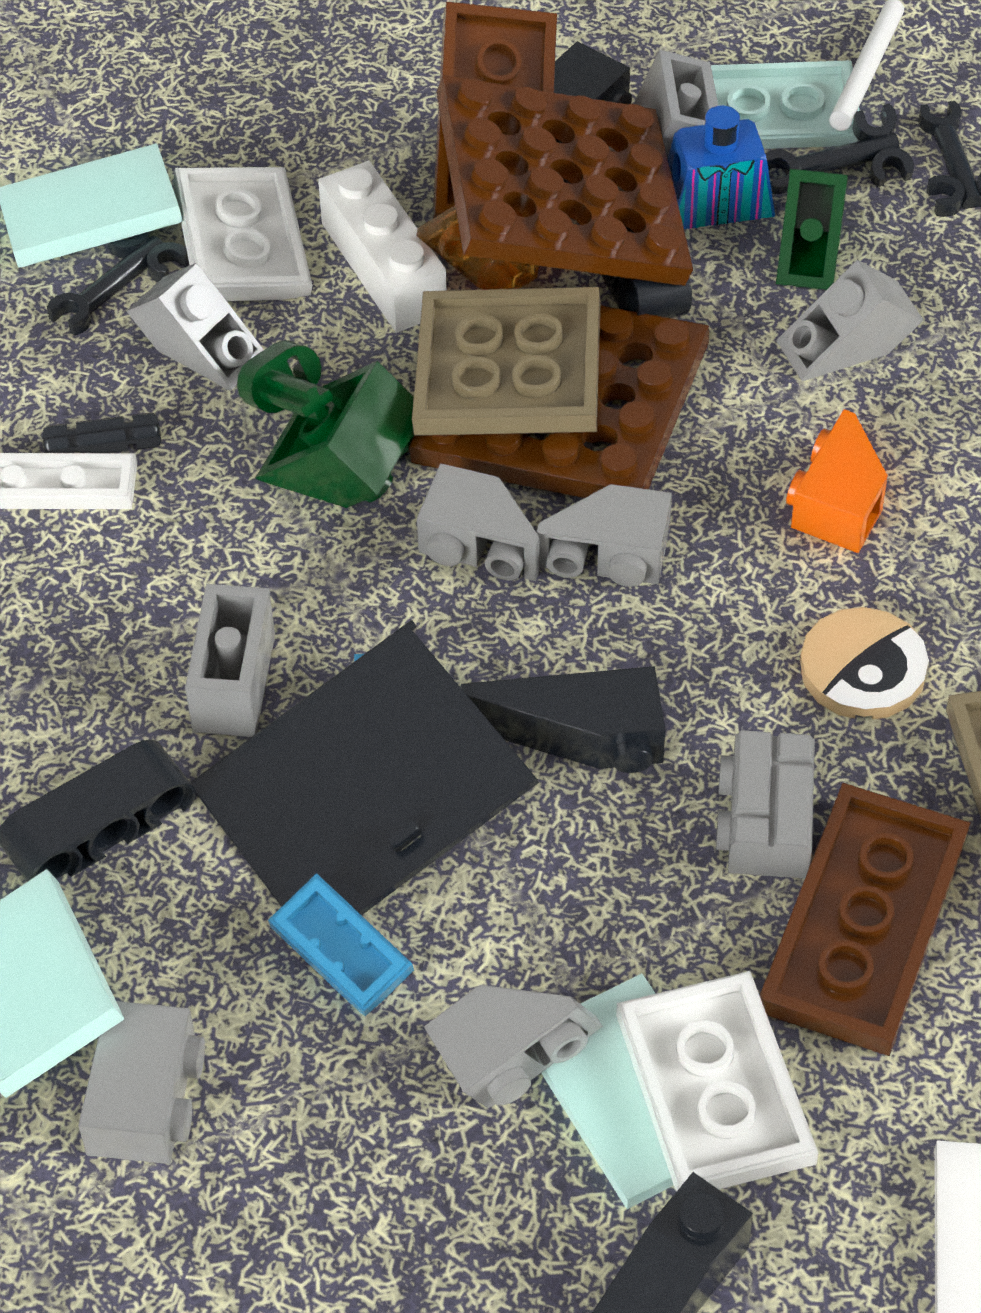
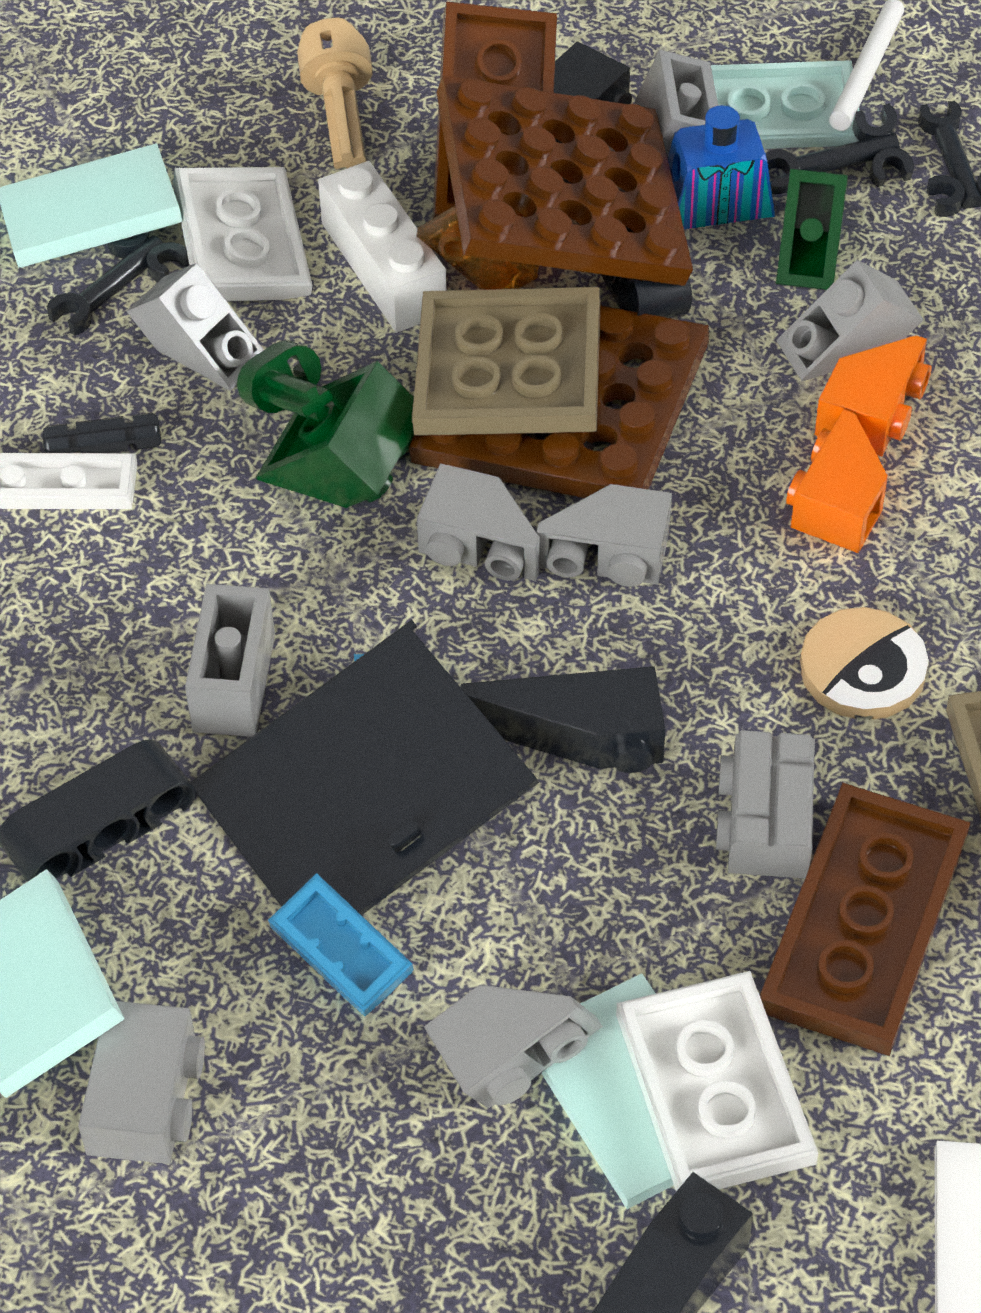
(337, 76): none -> tan piece
(875, 389): none -> orange slope

